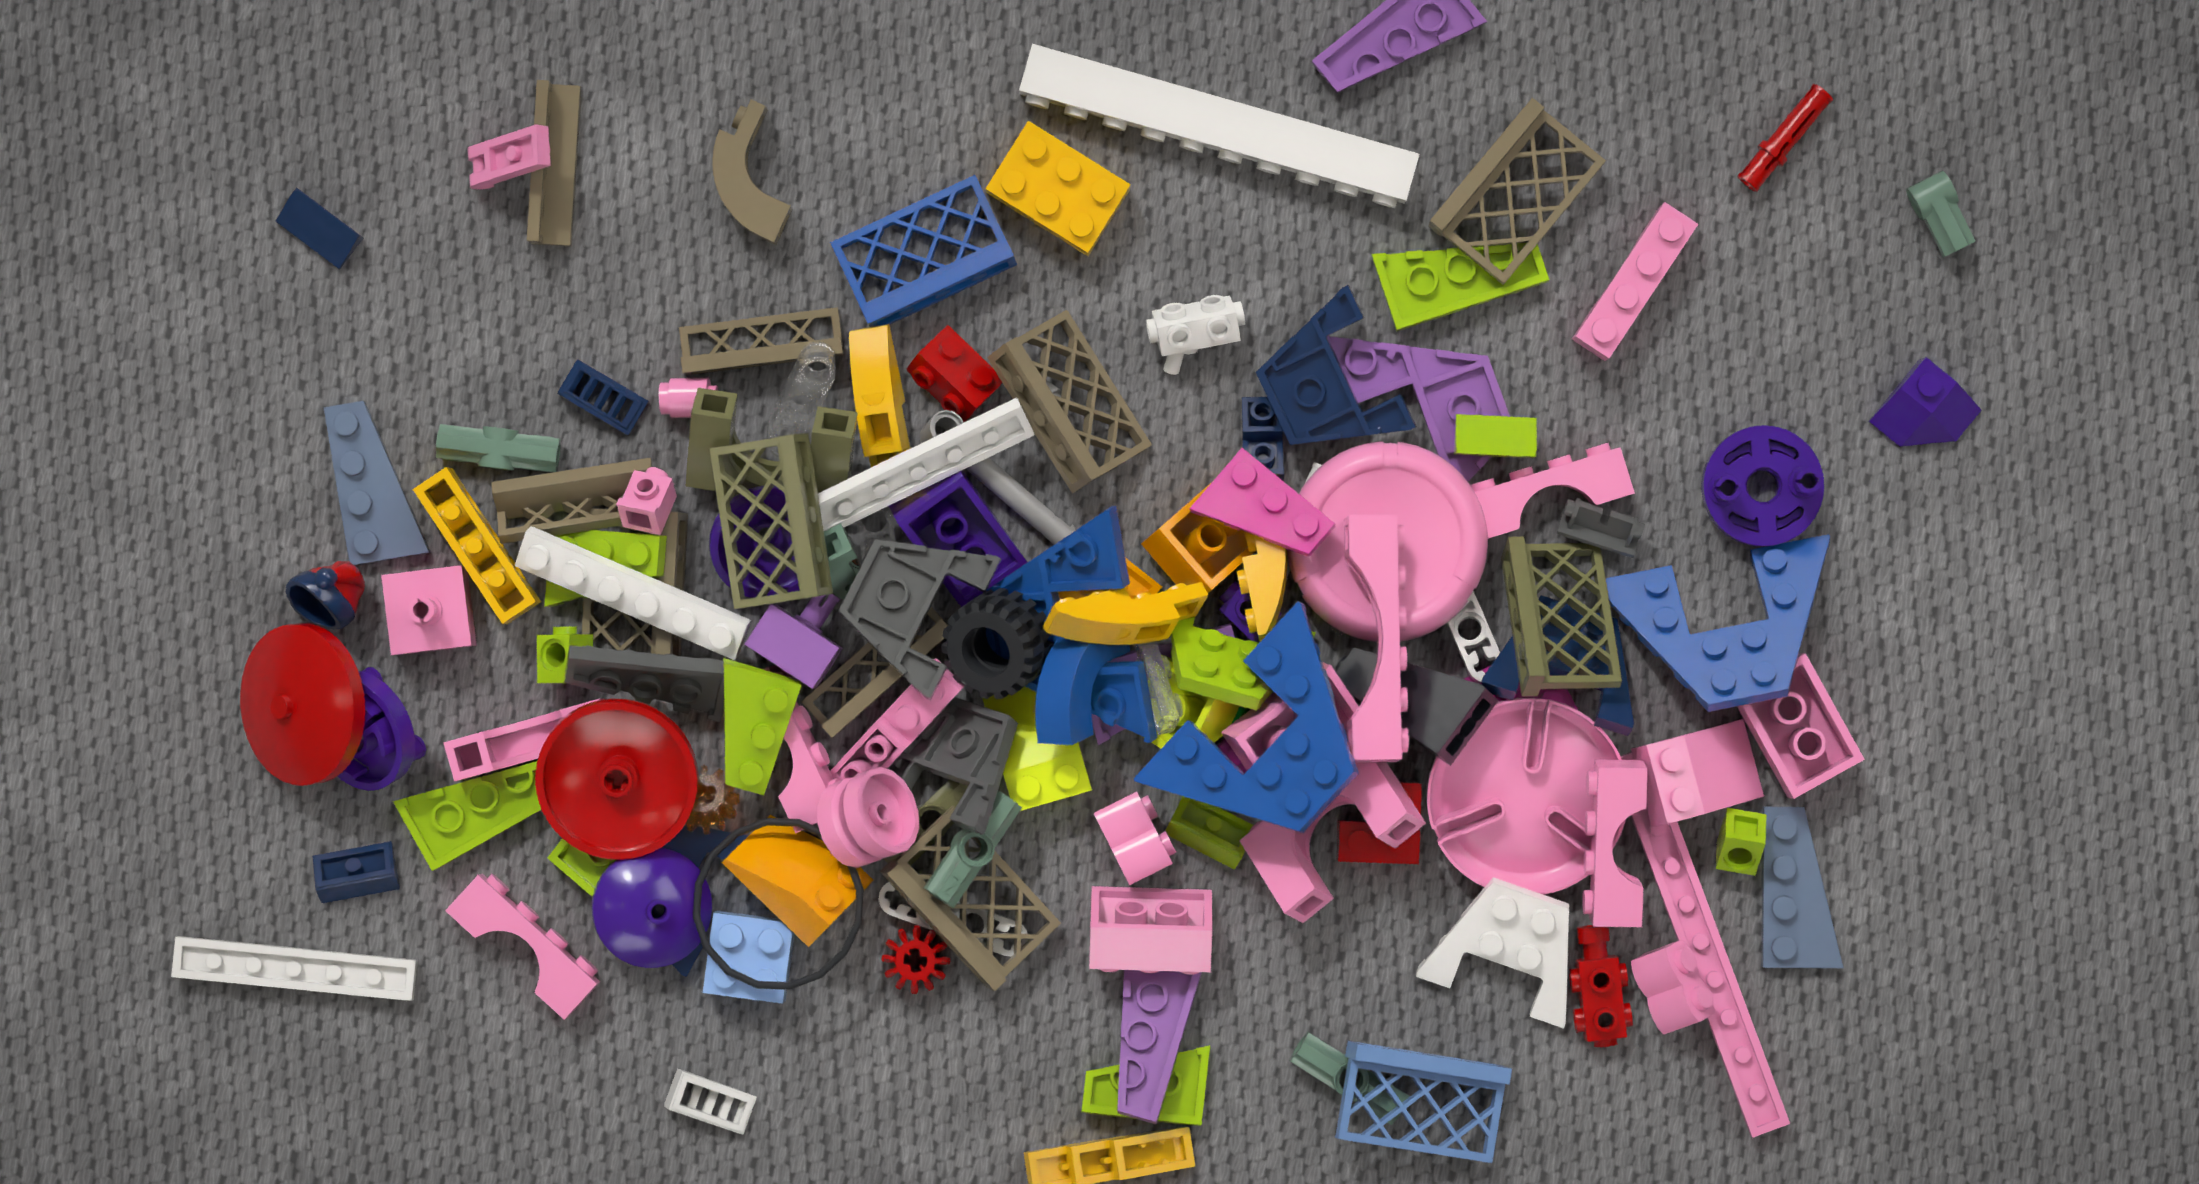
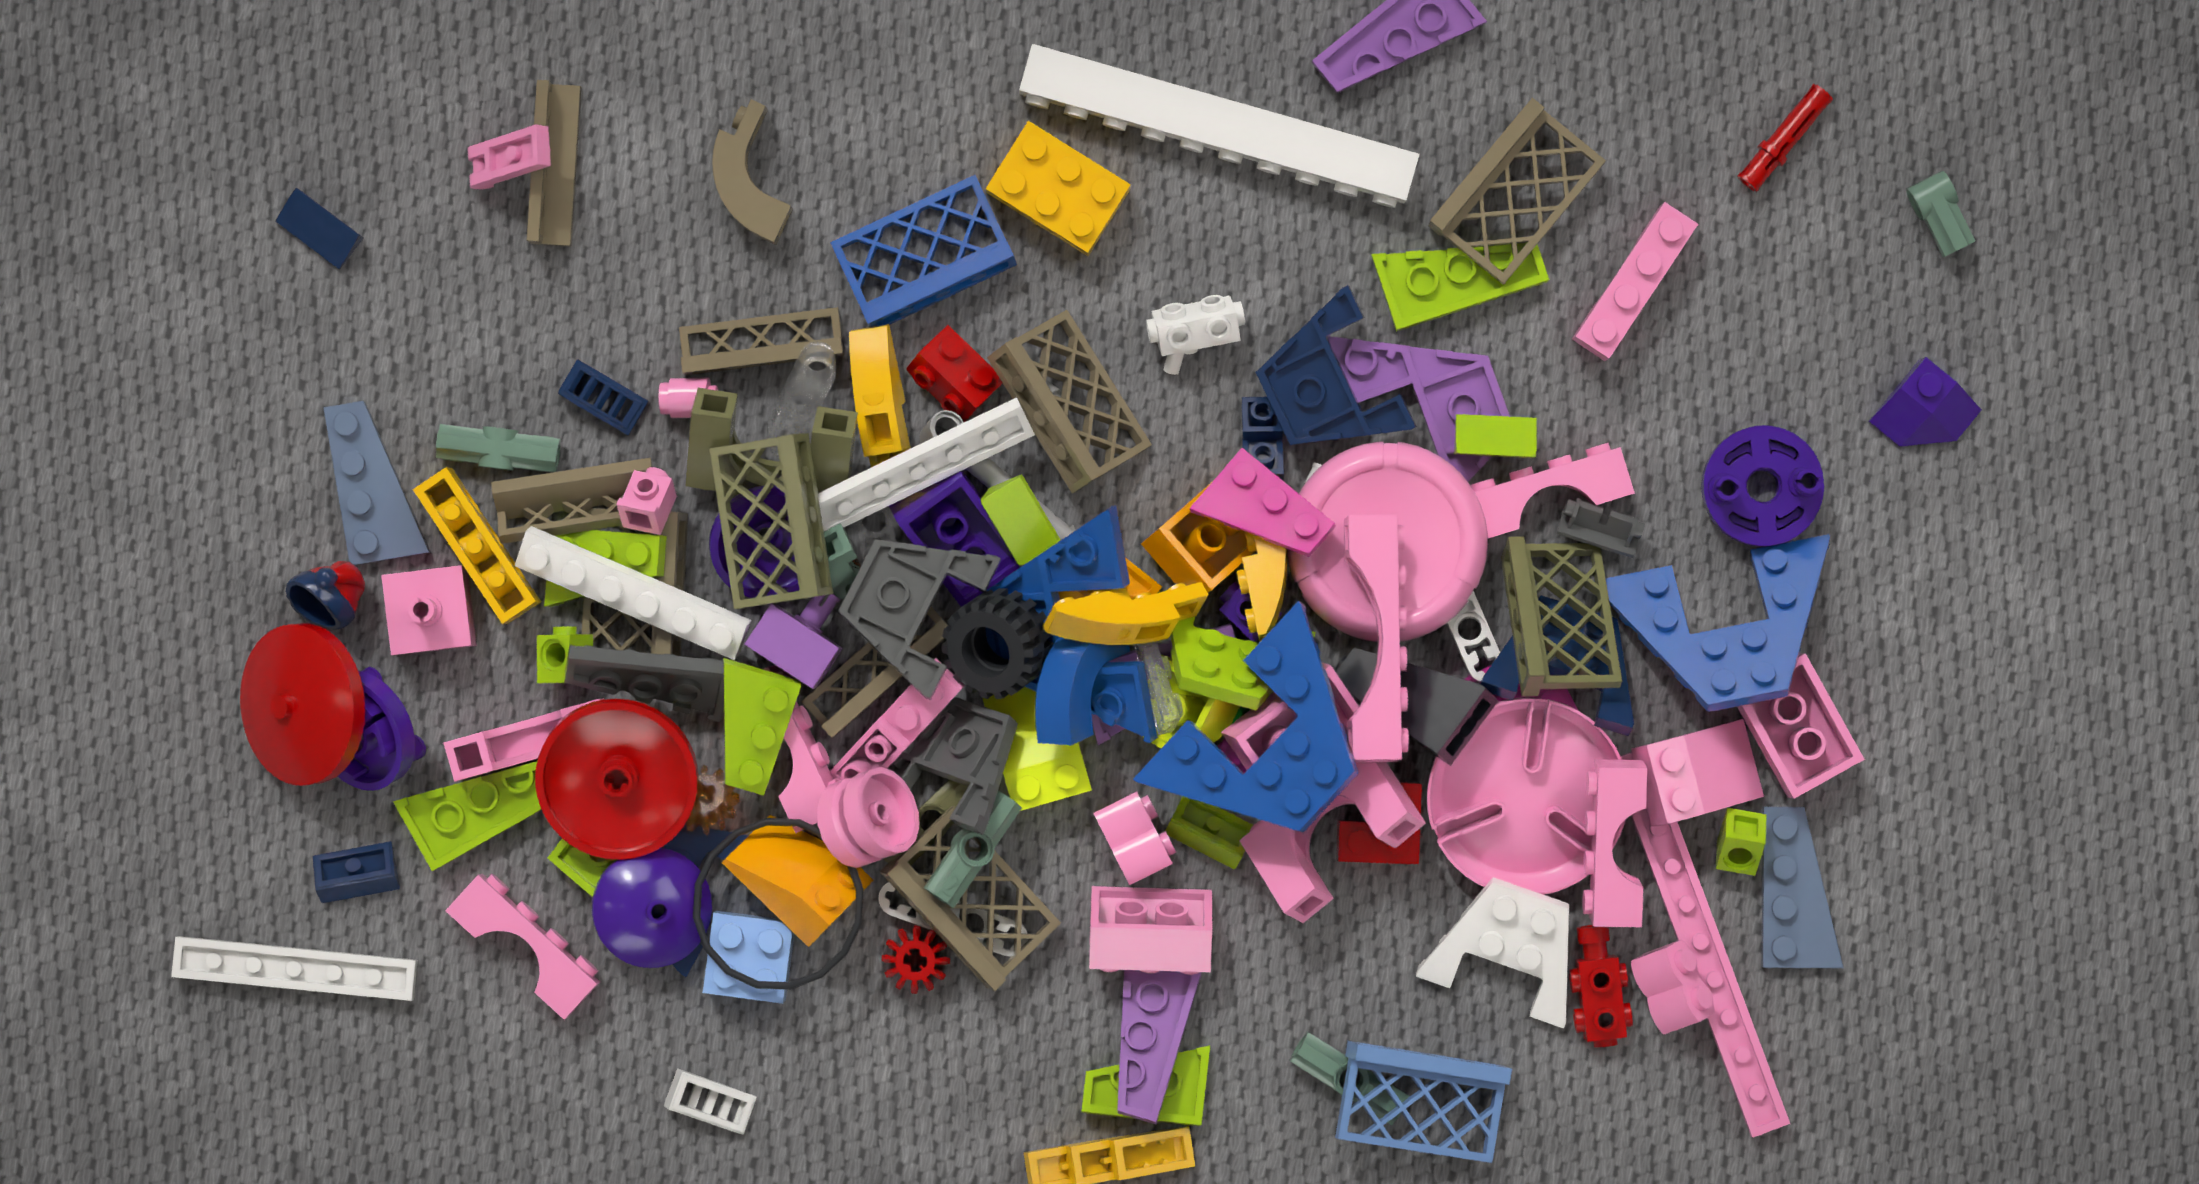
(1019, 519): none -> lime slope

